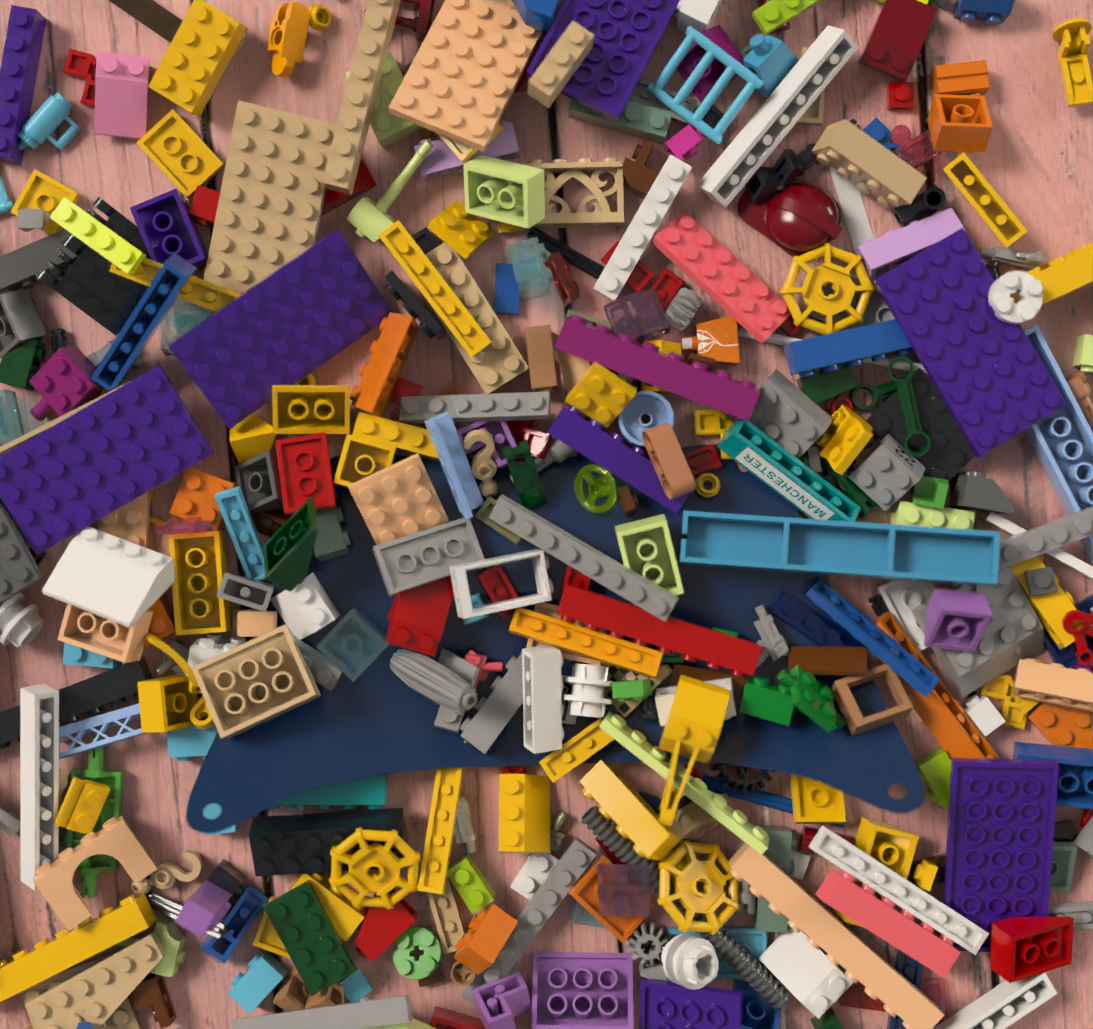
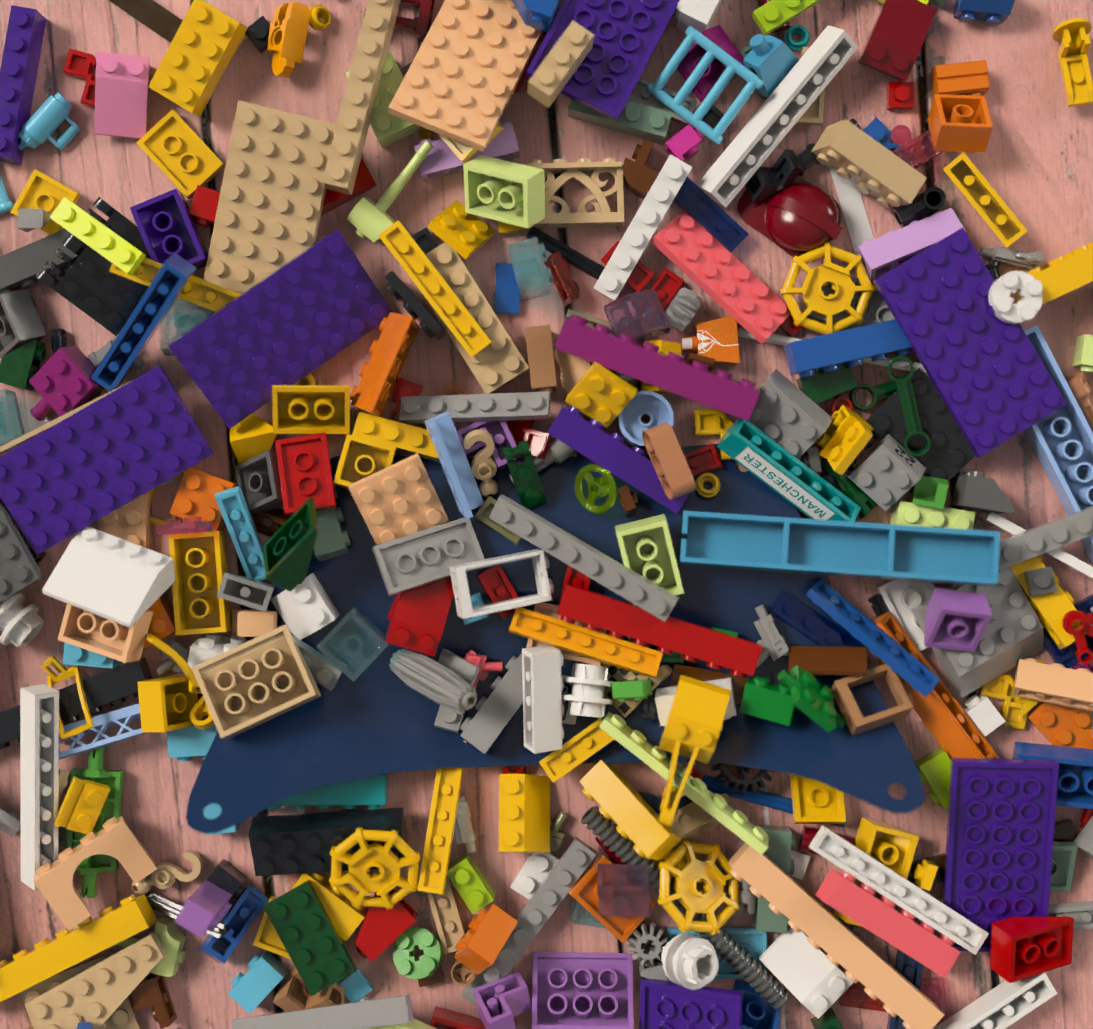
(66, 673): none -> yellow sword
(259, 33): none -> black plate
(710, 215): none -> clear blue plate
(798, 30): none -> teal plate

